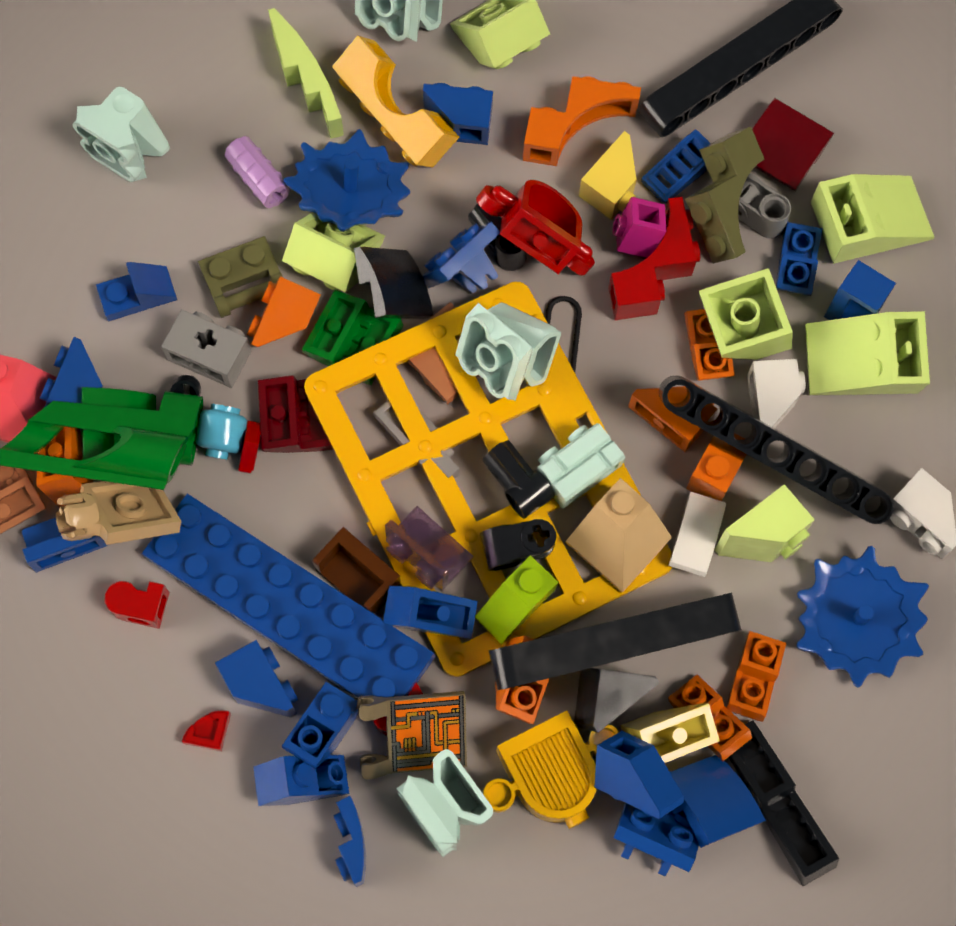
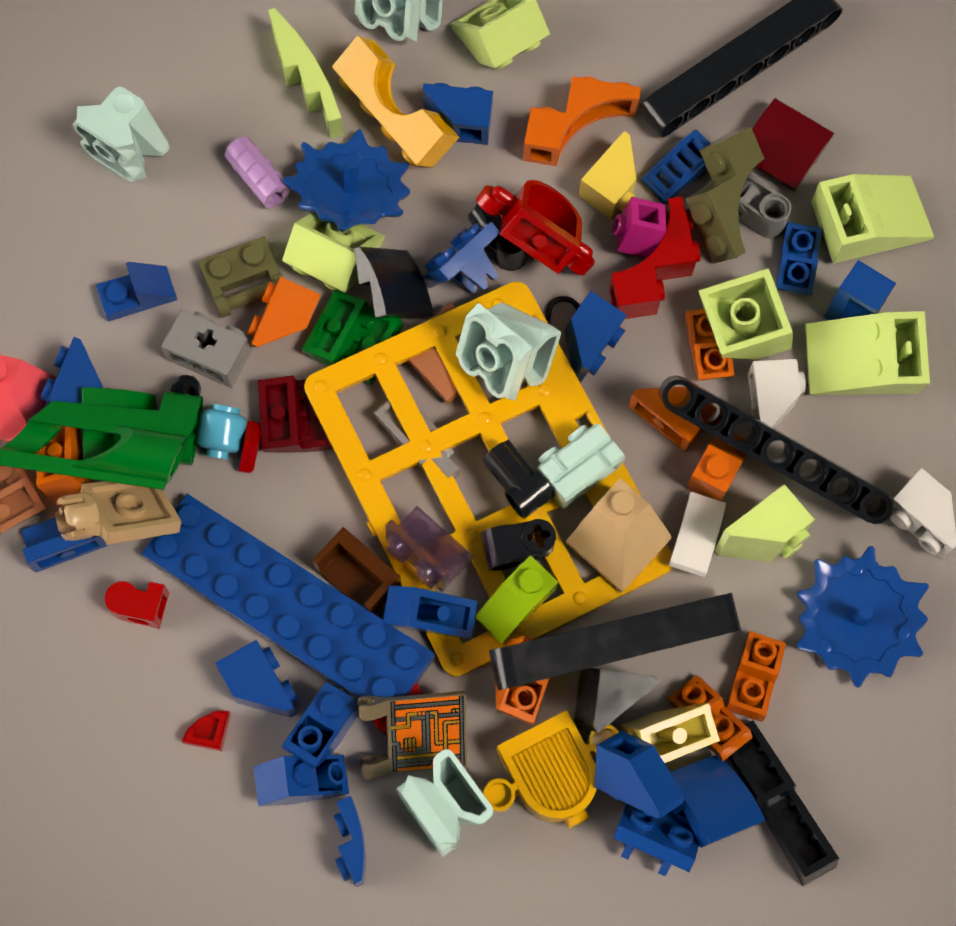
(590, 331): none -> blue slope

